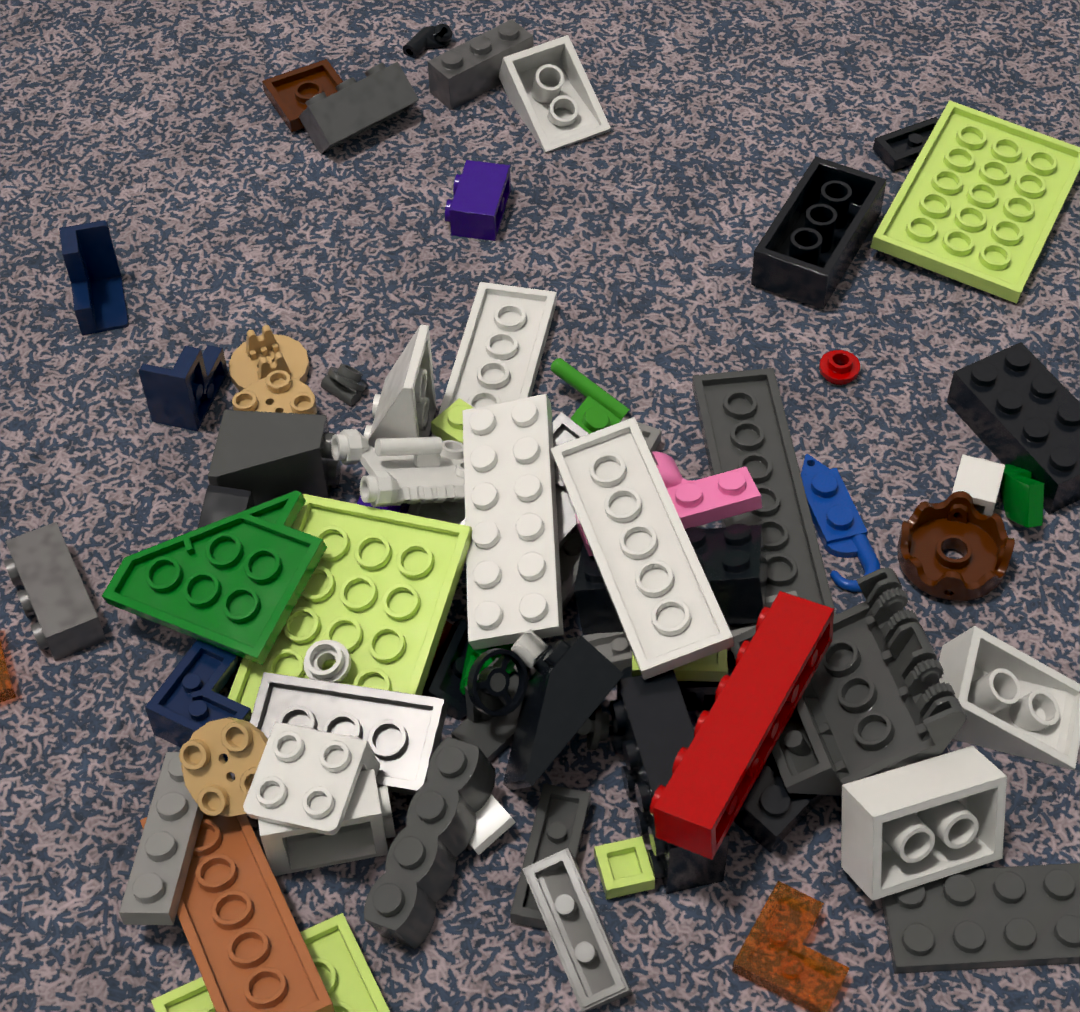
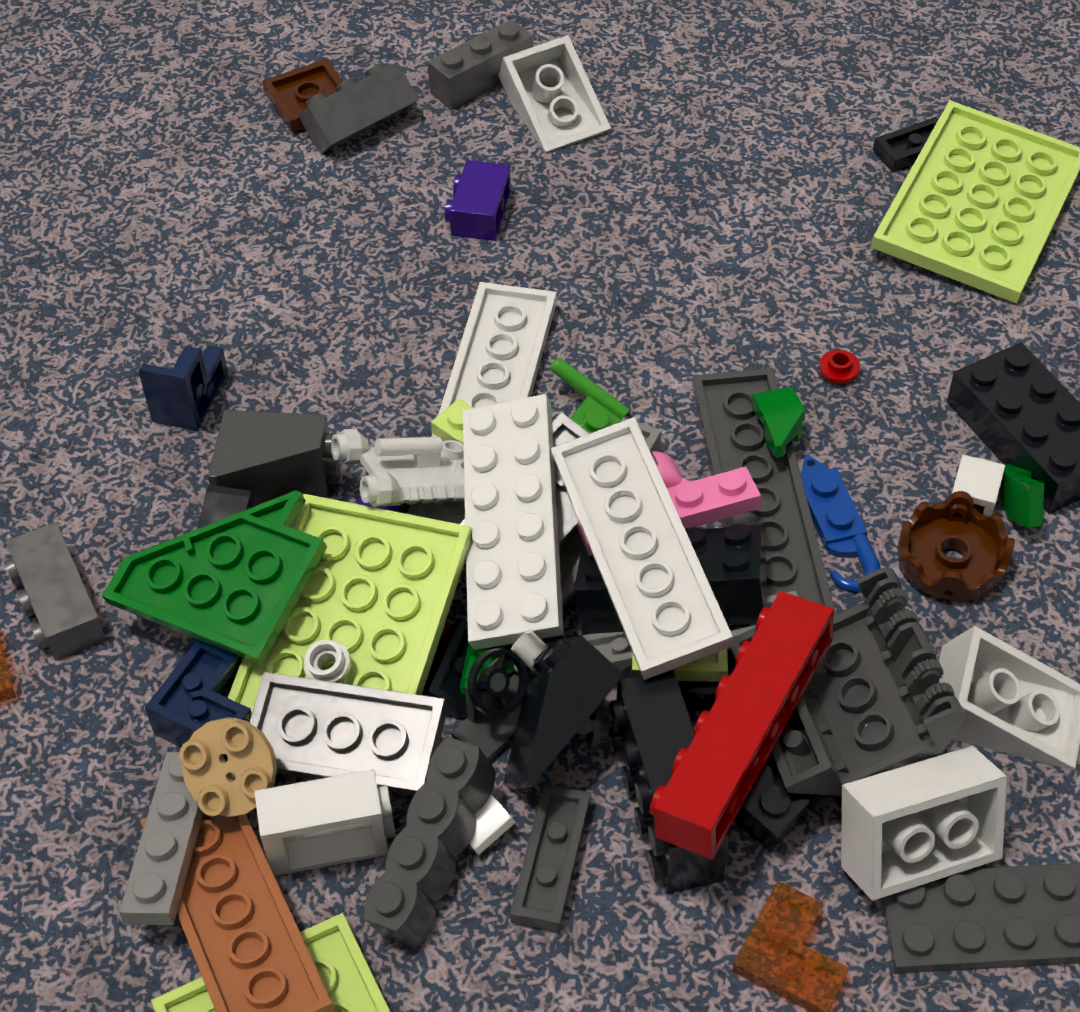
(94, 277): dark blue panel -> none
(266, 354): tan plate -> none
(280, 391): tan plate -> none
(307, 778): white bracket -> none
(344, 383): dark grey plate -> none
(407, 394): white slope -> none
(428, 38): black arm -> none
(577, 931): light grey slope -> none
(624, 867): yellowish green plate -> none
(781, 416): none -> green slope
(818, 232): black brick -> none

